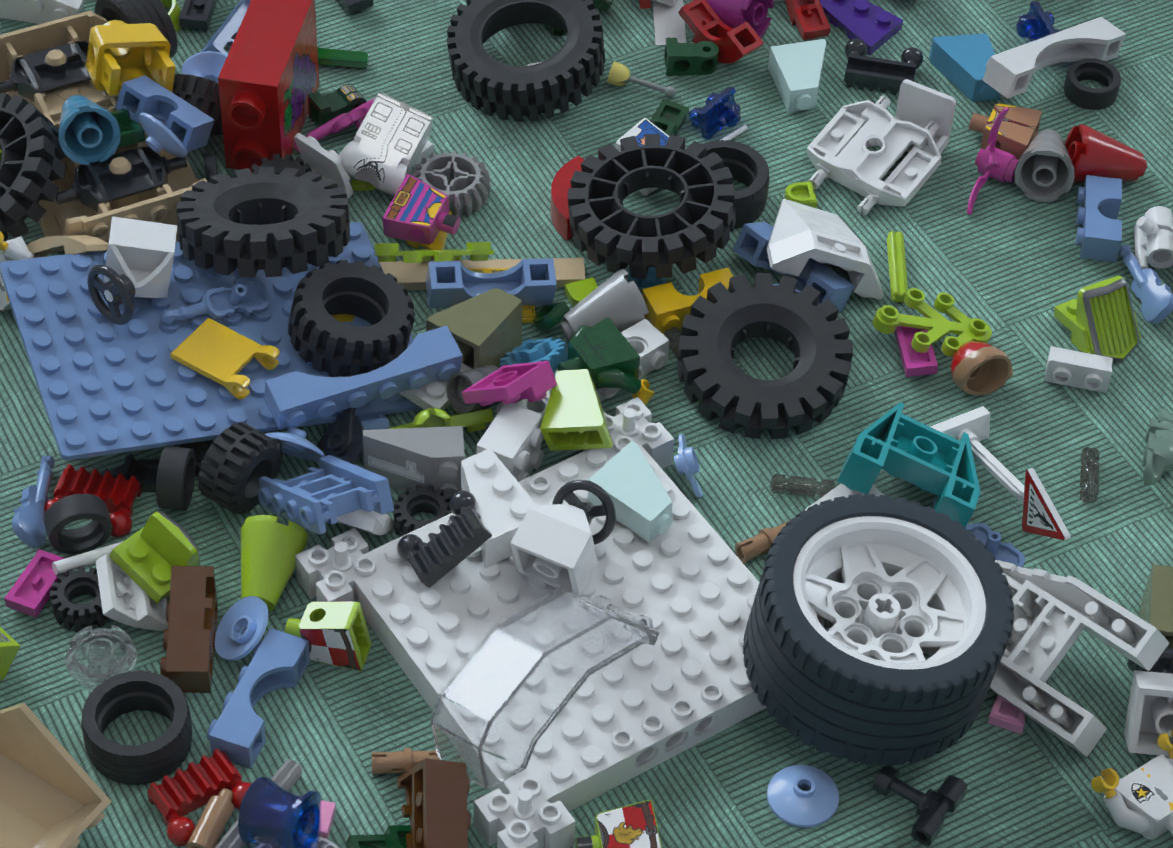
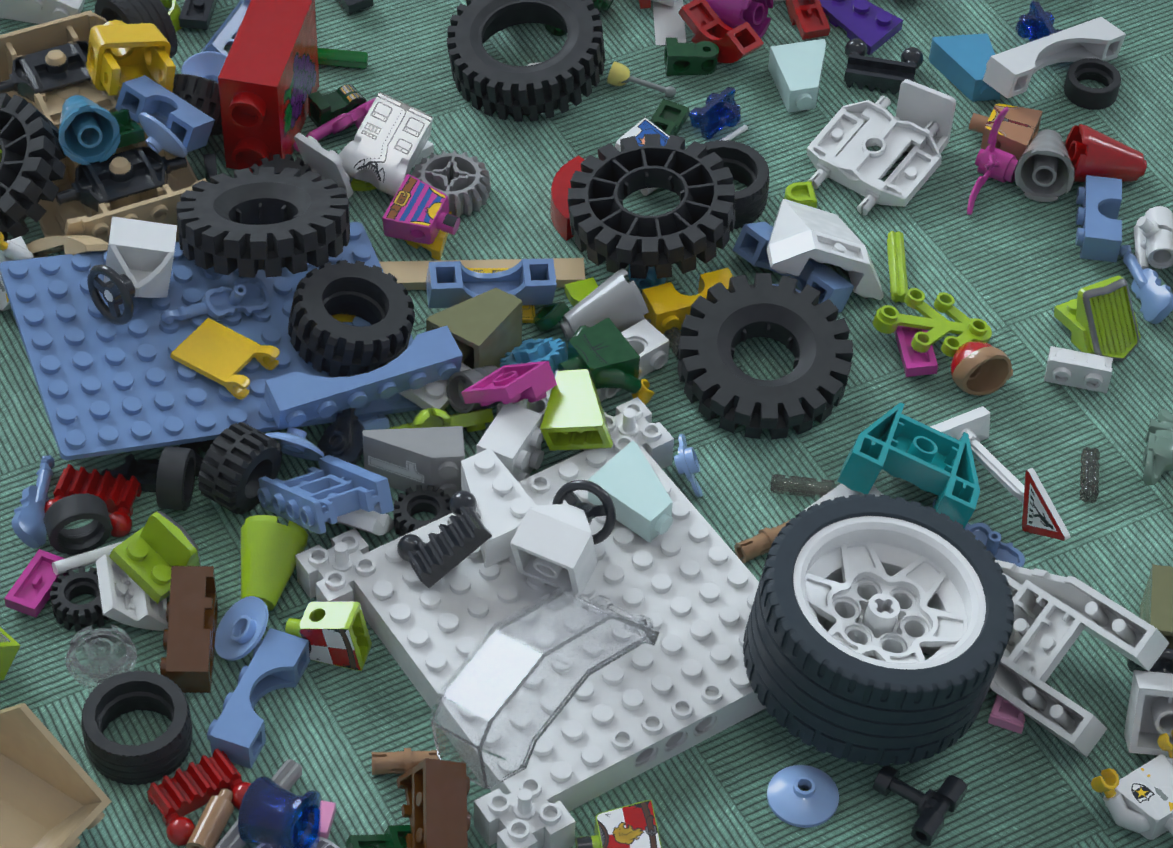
(477, 250): lime plant -> none

